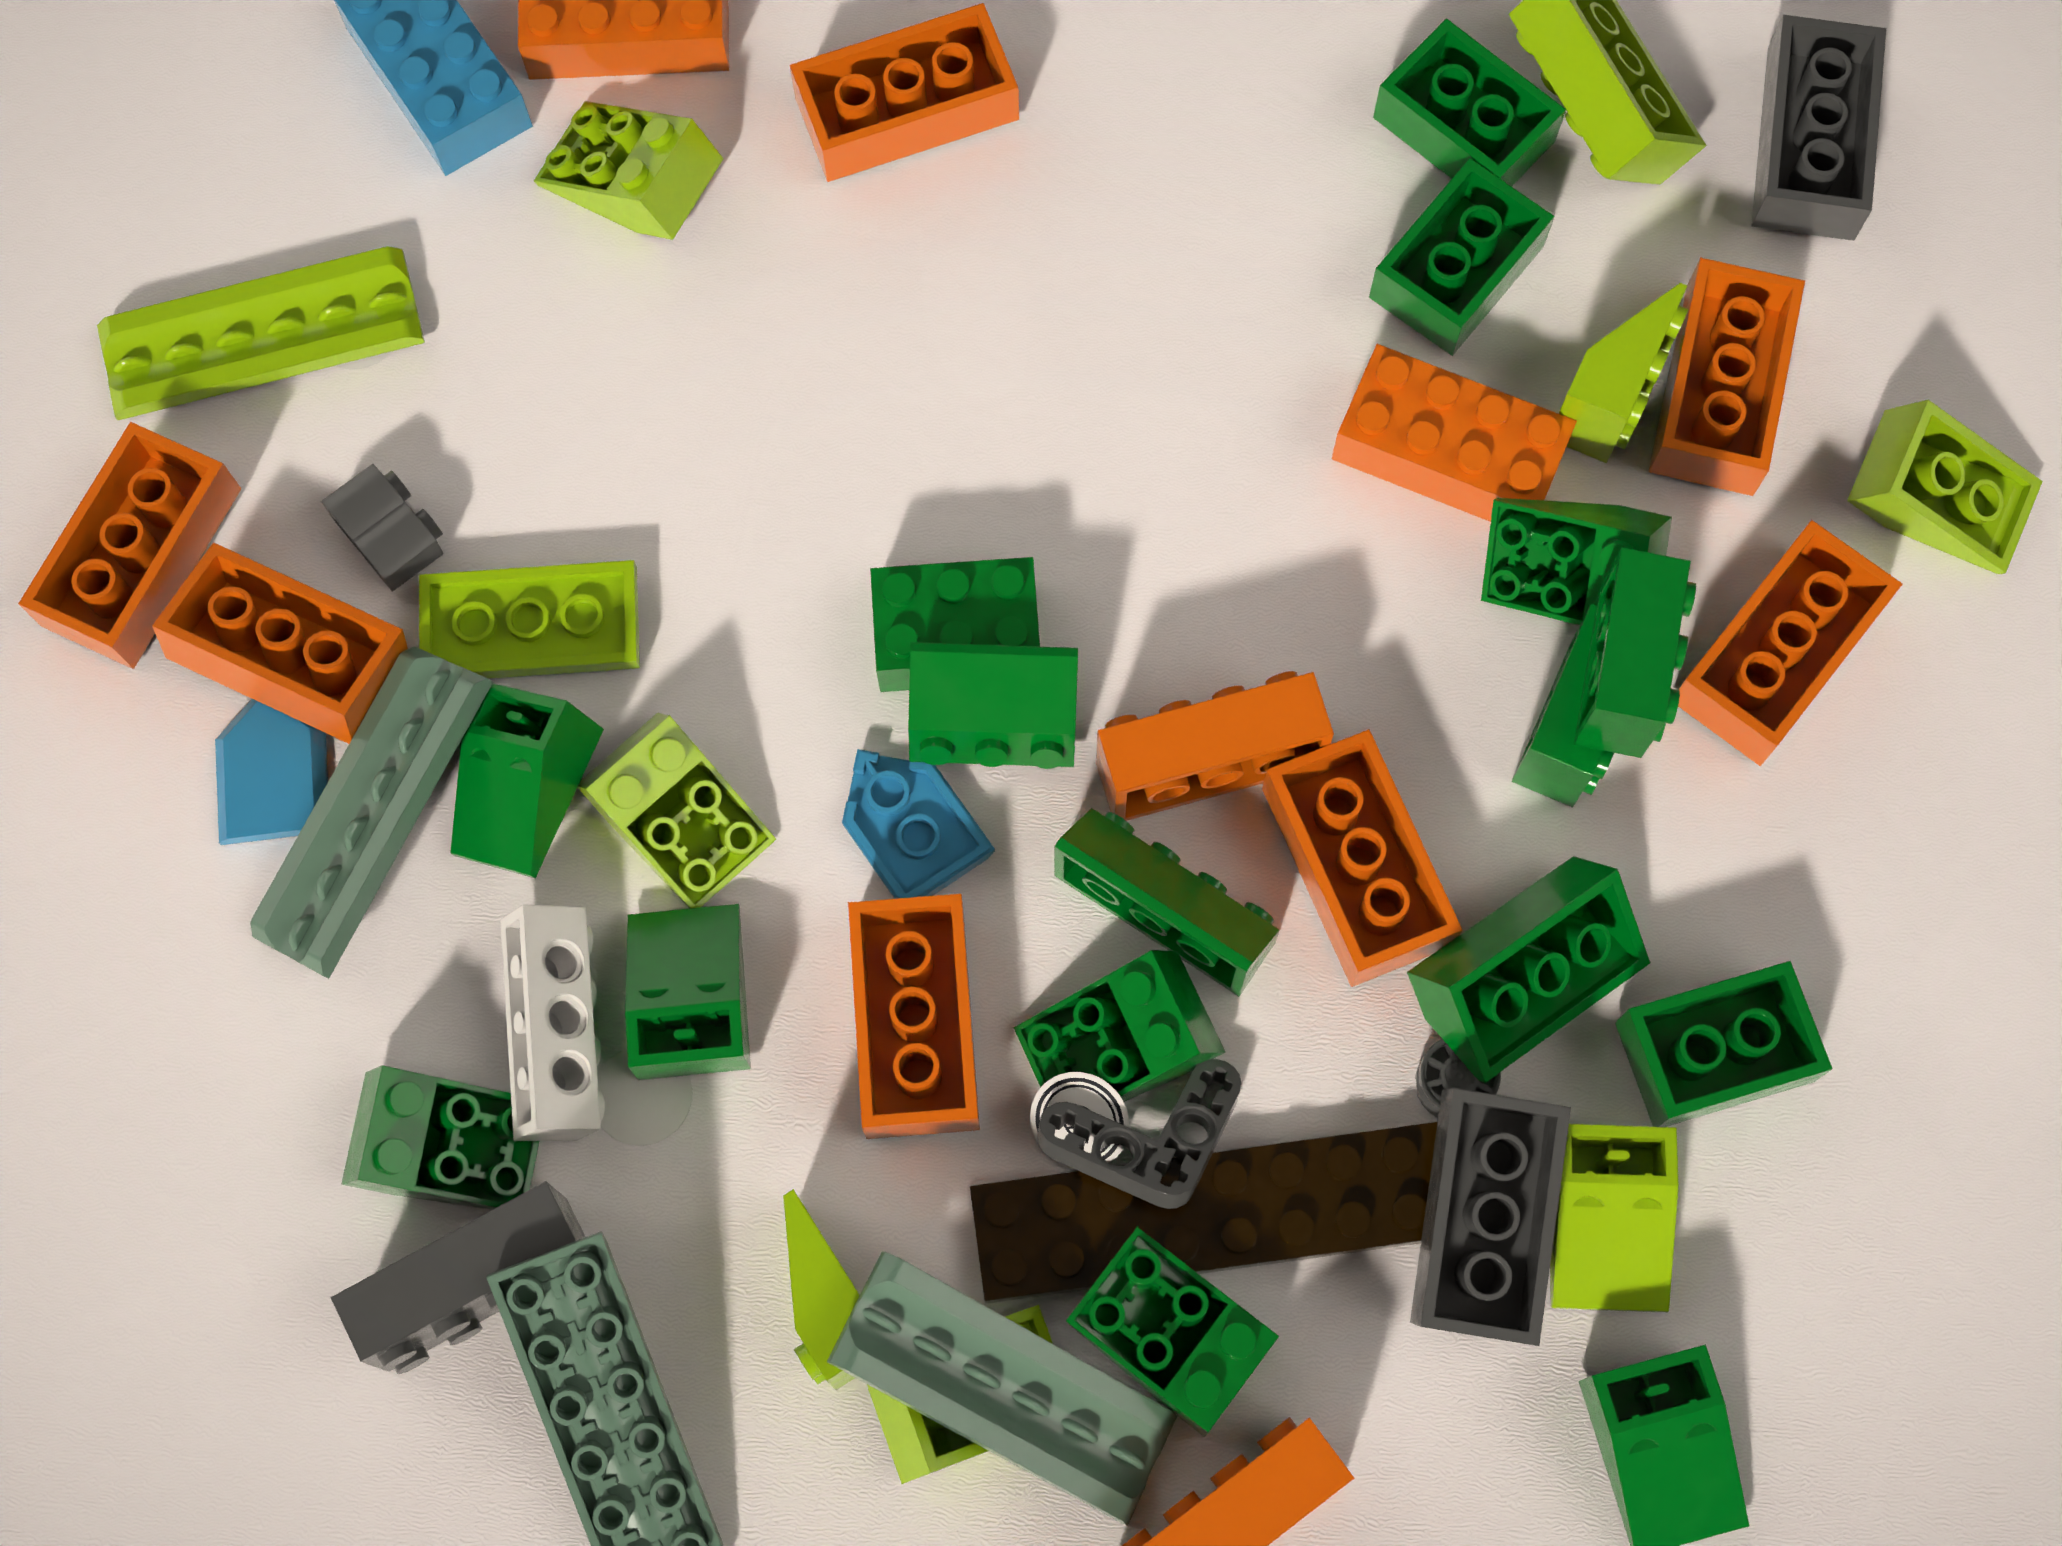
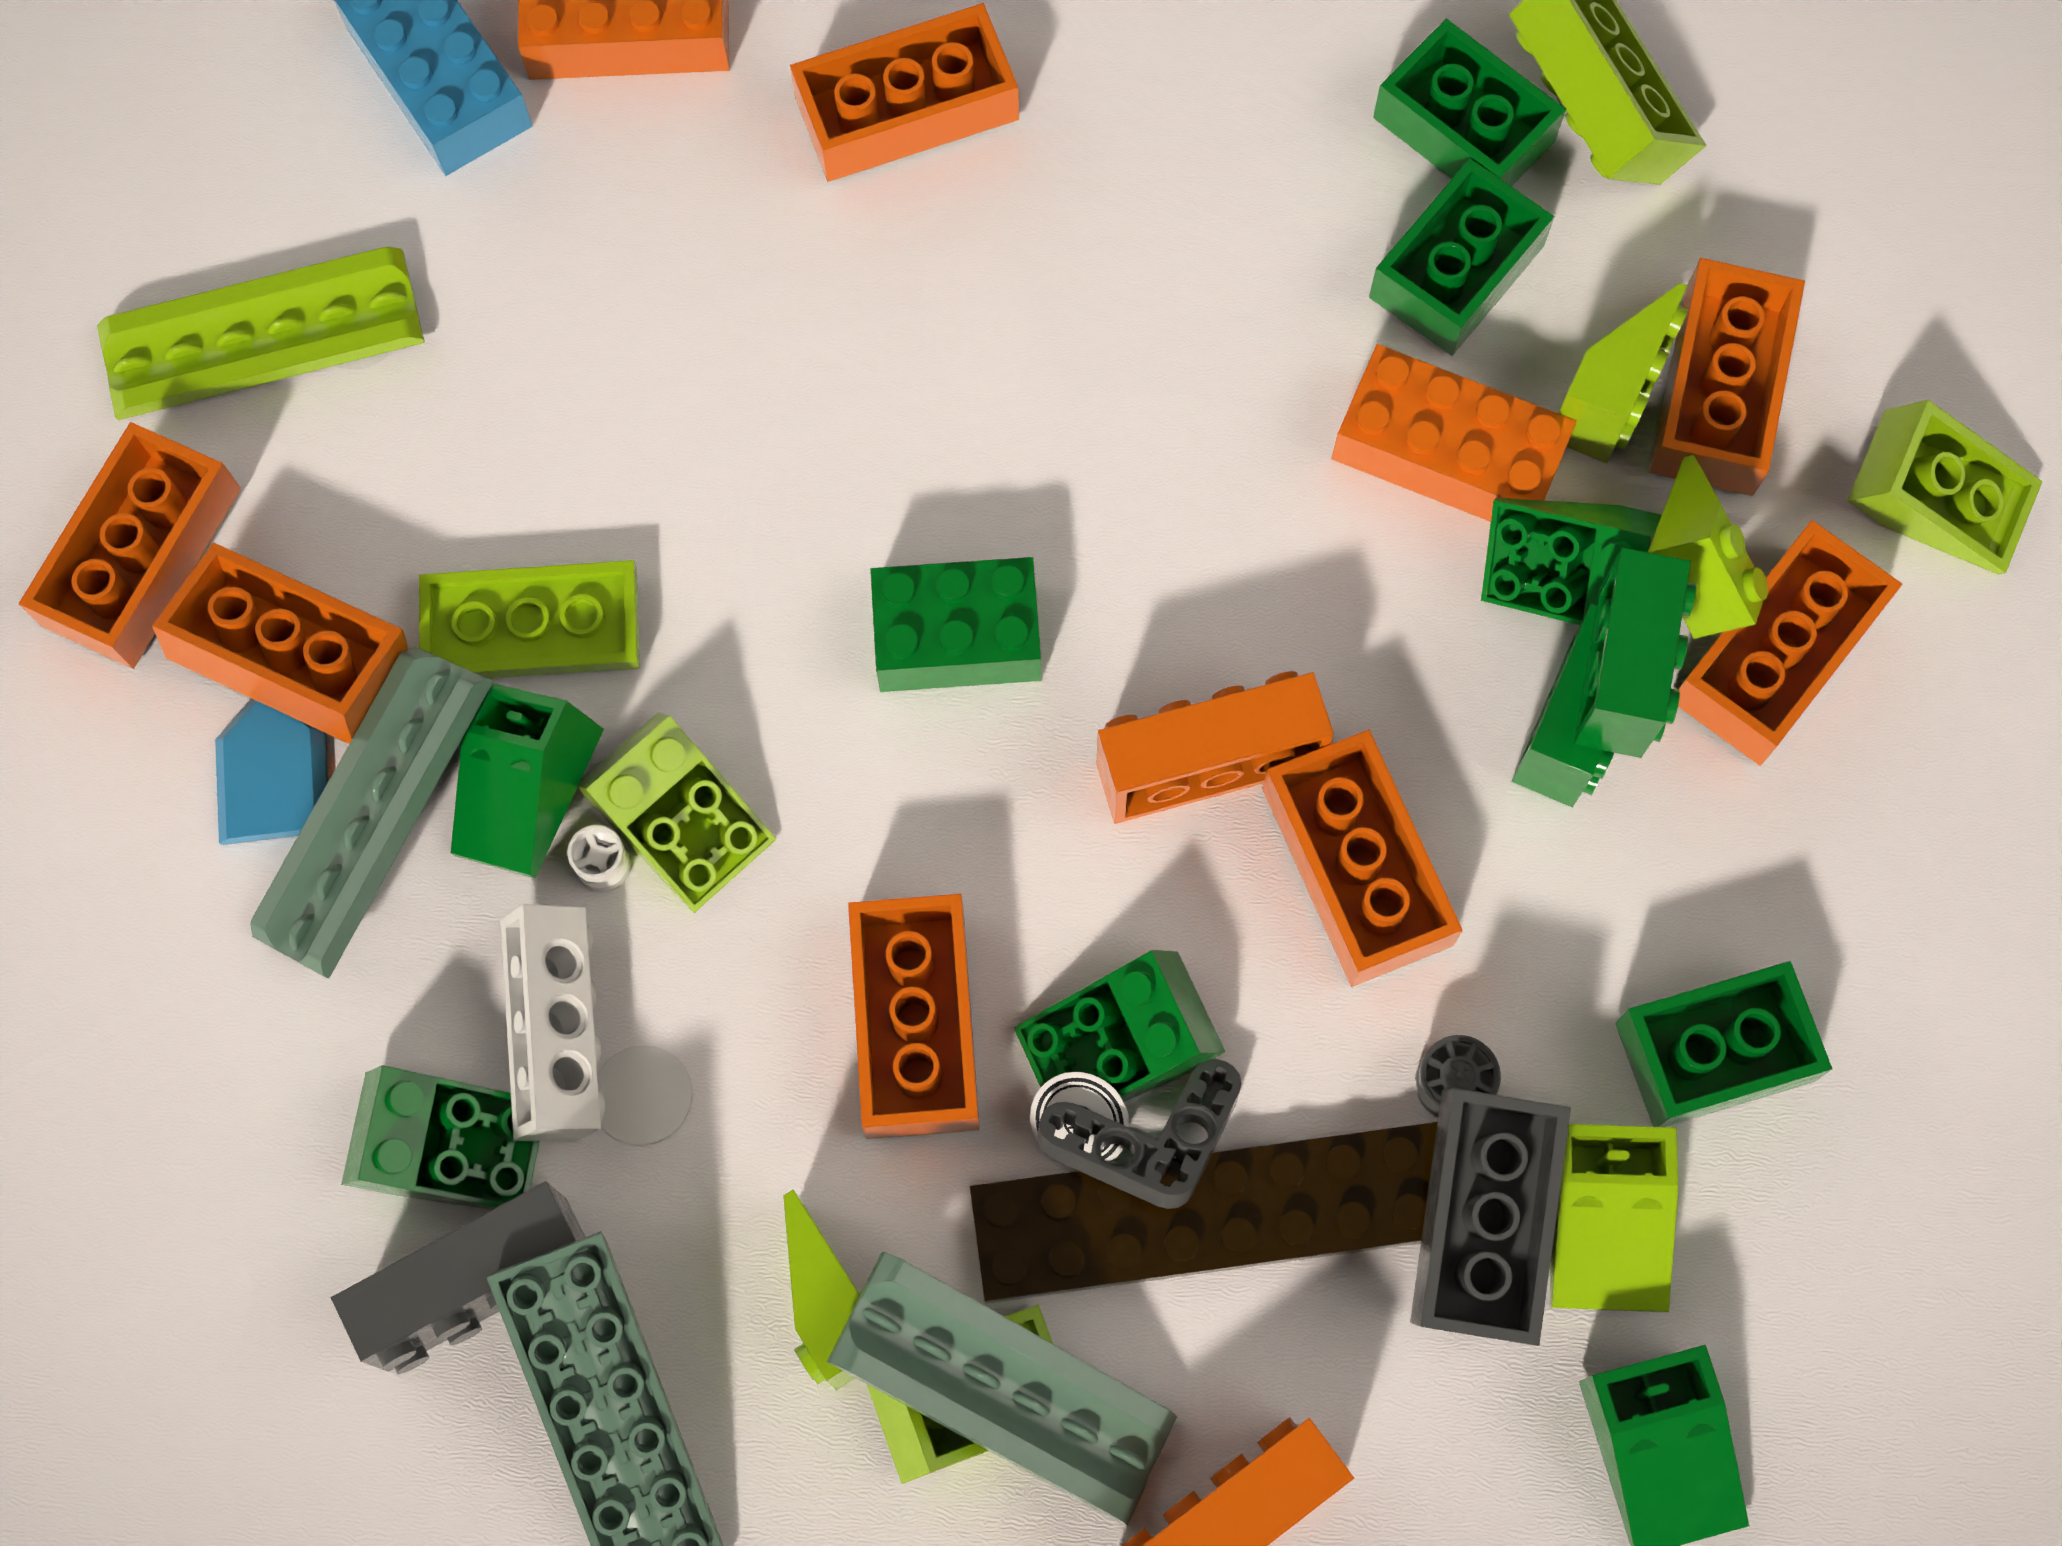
(383, 526): dark grey brick -> none
(594, 847): none -> white wheel
(631, 167): lime slope -> none
(686, 993): green slope -> none
(911, 825): dark azure tile -> none
(992, 704): green slope -> none
(1165, 899): green slope -> none
(1172, 1331): green slope -> none
(1531, 966): green slope -> none
(1699, 531): none -> lime slope
(1819, 127): dark grey brick -> none

